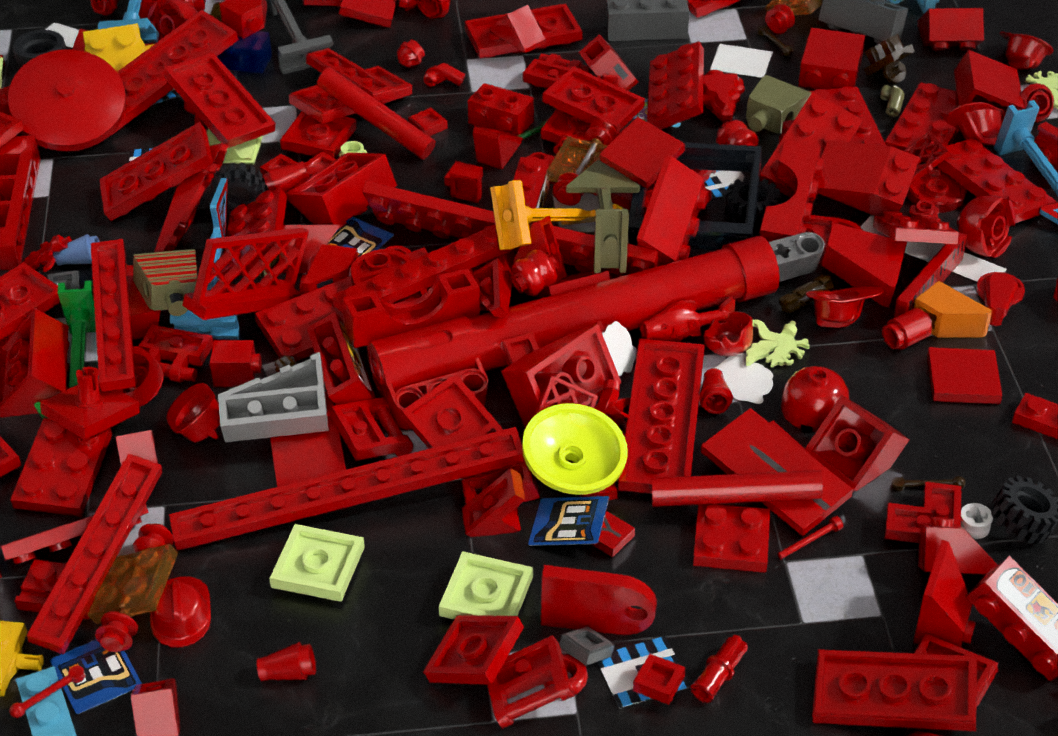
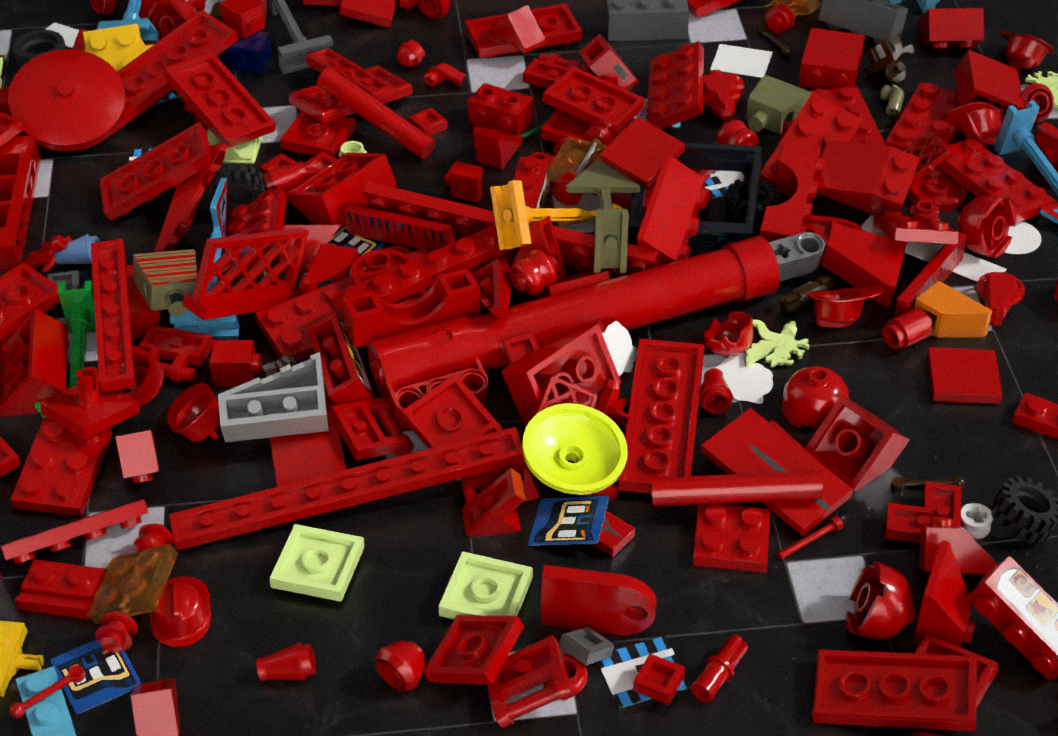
(94, 554): red plate -> none
(397, 228): none -> red tile
(400, 664): none -> red cone
(682, 320): red animal -> none
(882, 603): none -> red cylinder
(1024, 239): none -> white sticker

